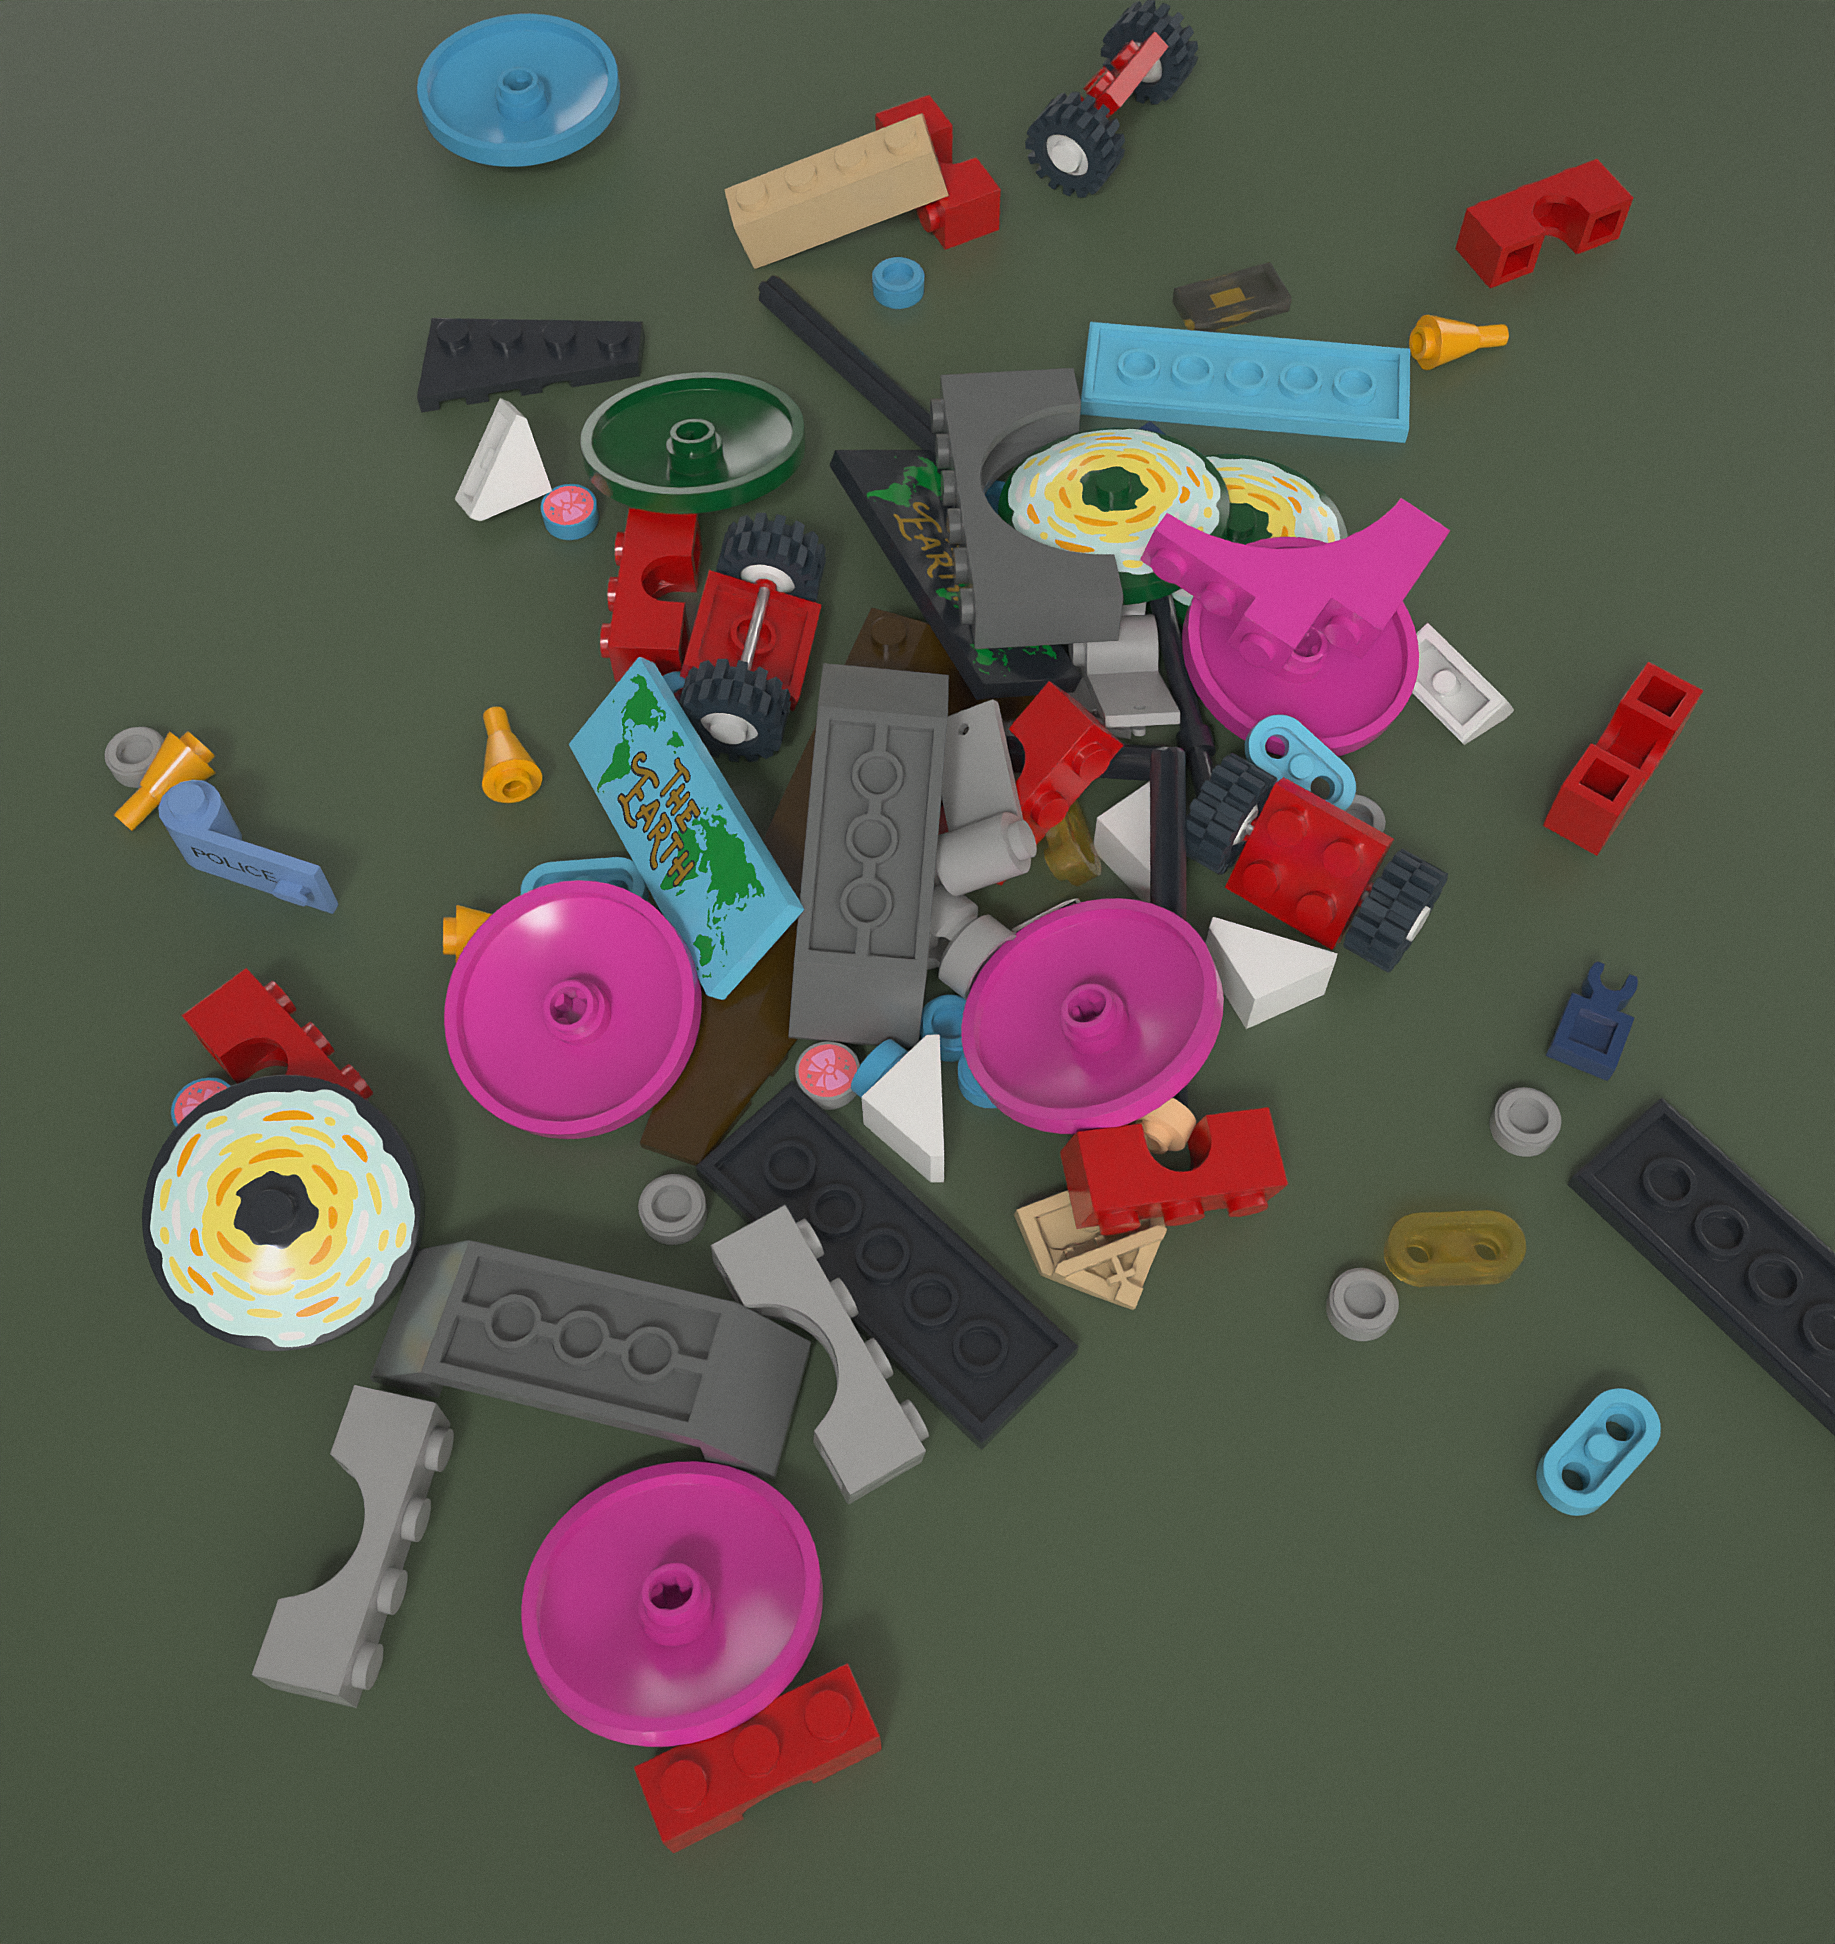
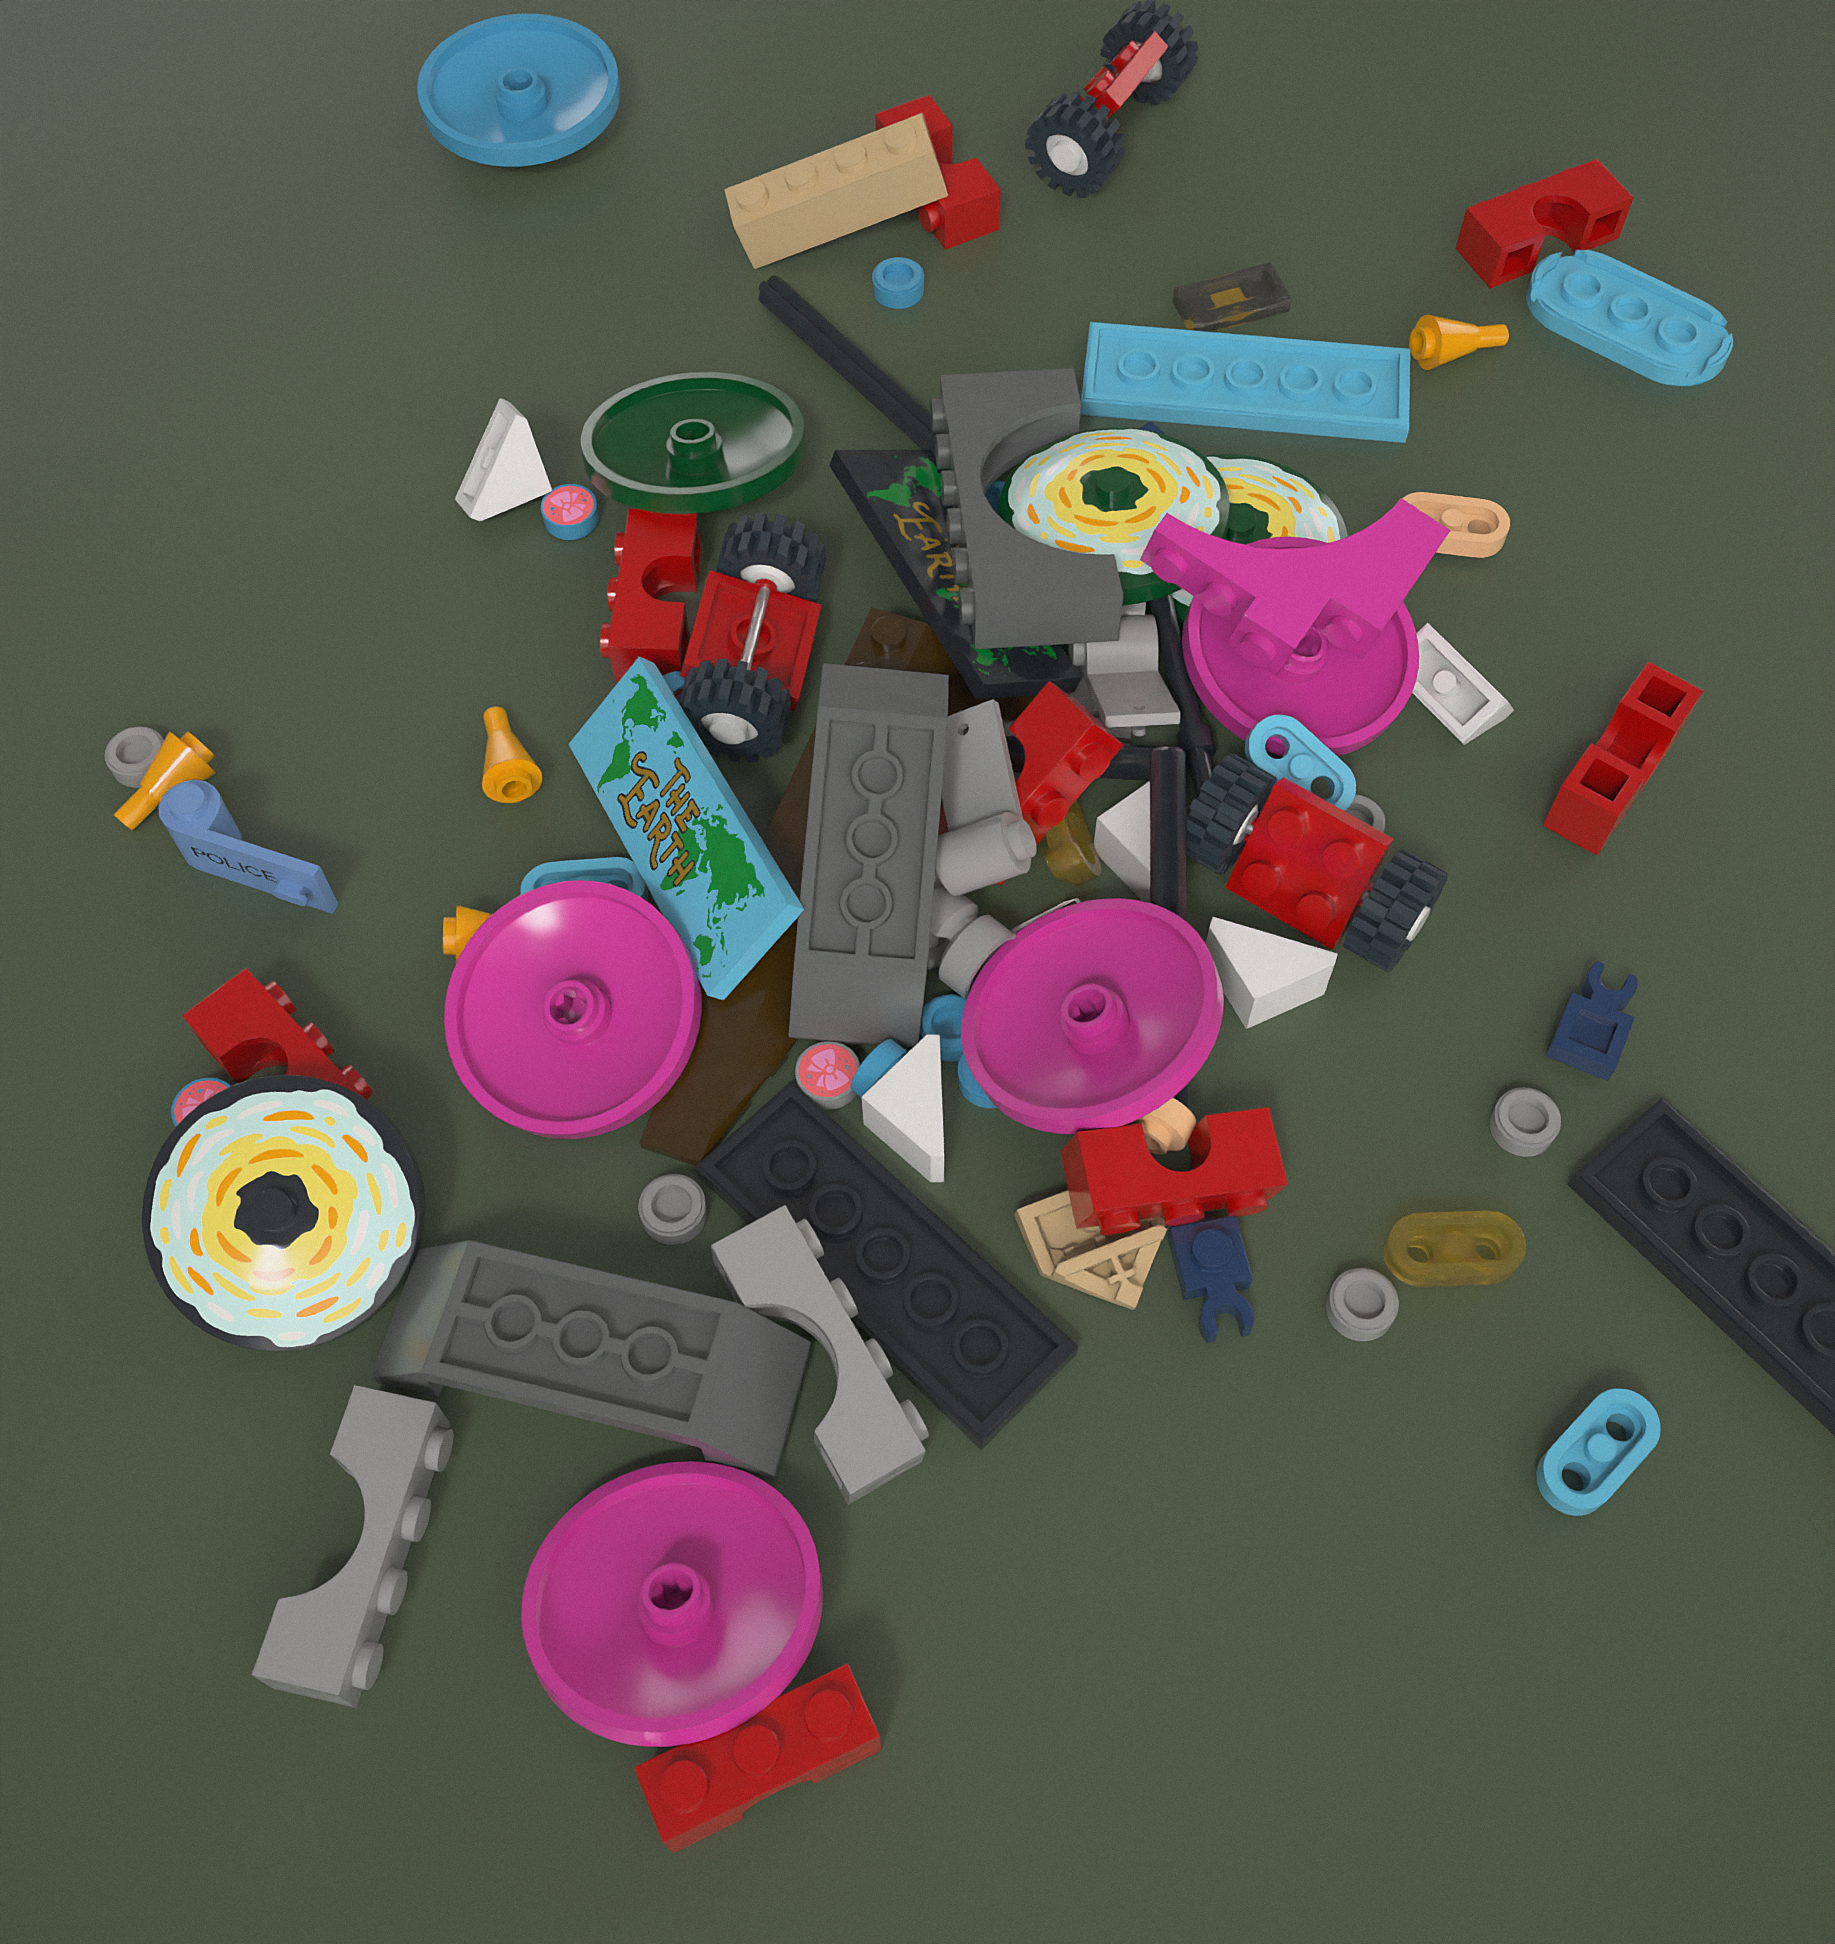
(500, 355): black wing -> none
(1213, 1265): none -> dark blue plate
(1475, 523): none -> light nougat plate
(1629, 317): none -> medium azure tile

